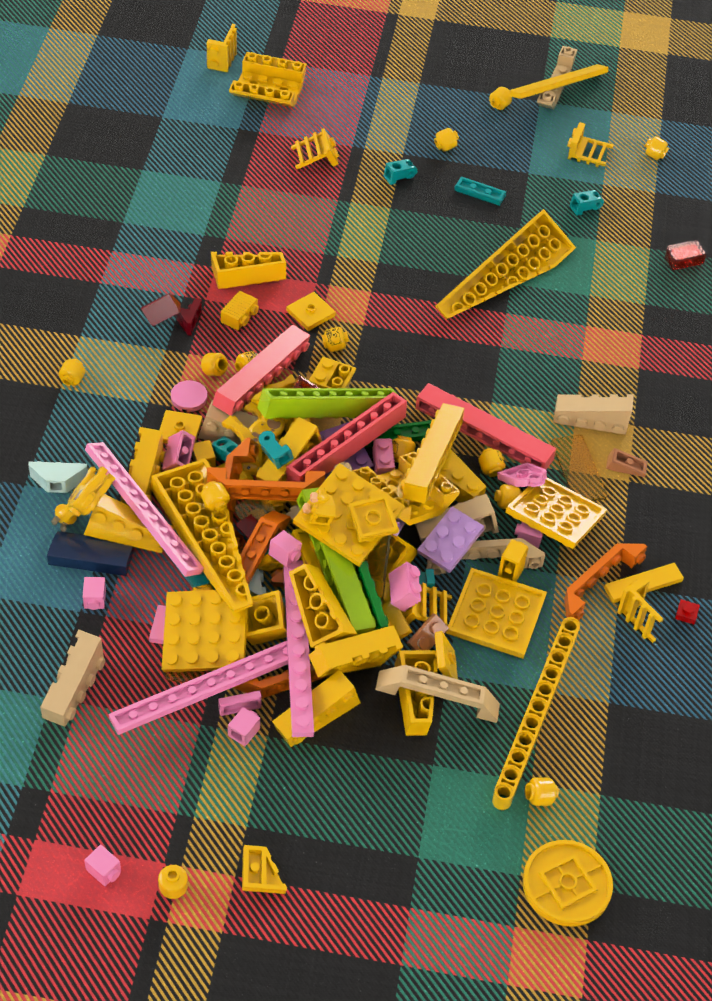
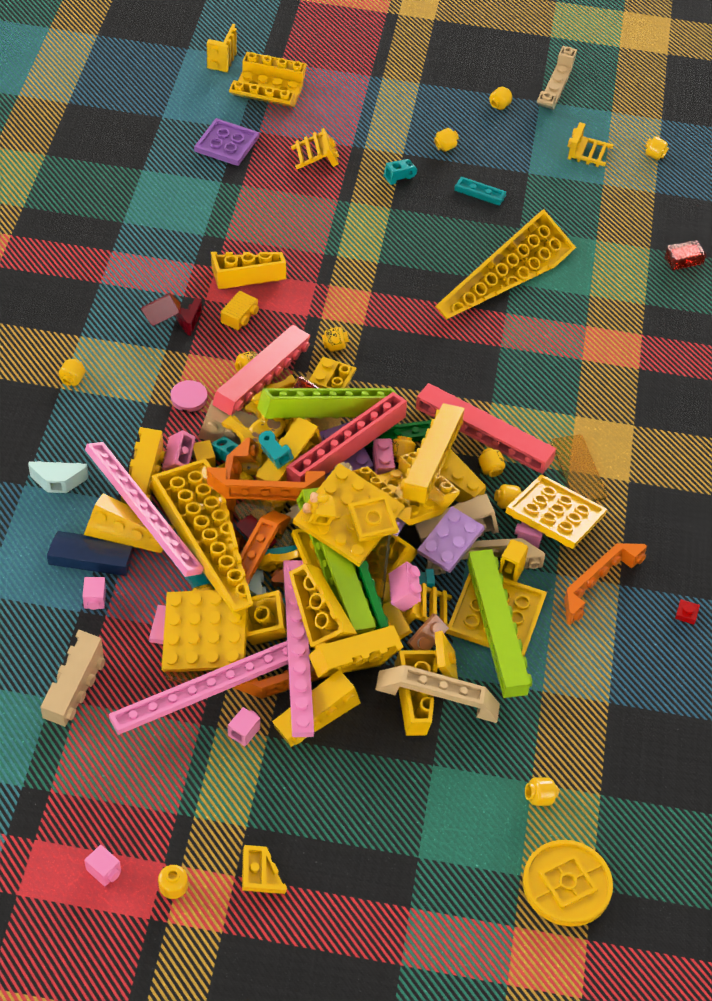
(83, 498): yellow animal -> none
(177, 421): yellow plate -> none
(214, 364): yellow head -> none
(215, 496): yellow head -> none
(226, 142): none -> medium lavender plate
(235, 703): bright pink tile -> none
(285, 548): bright pink brick -> none
(310, 311): yellow plate -> none
(498, 624): none -> lime brick
(523, 475): bright pink plate -> none
(535, 718): yellow beam -> none
(558, 81): yellow tile -> none
(586, 201): teal leg -> none
(594, 412): tan wedge -> none
(626, 463): nougat slope -> none
(631, 599): yellow plate -> none
(658, 578): yellow tile -> none

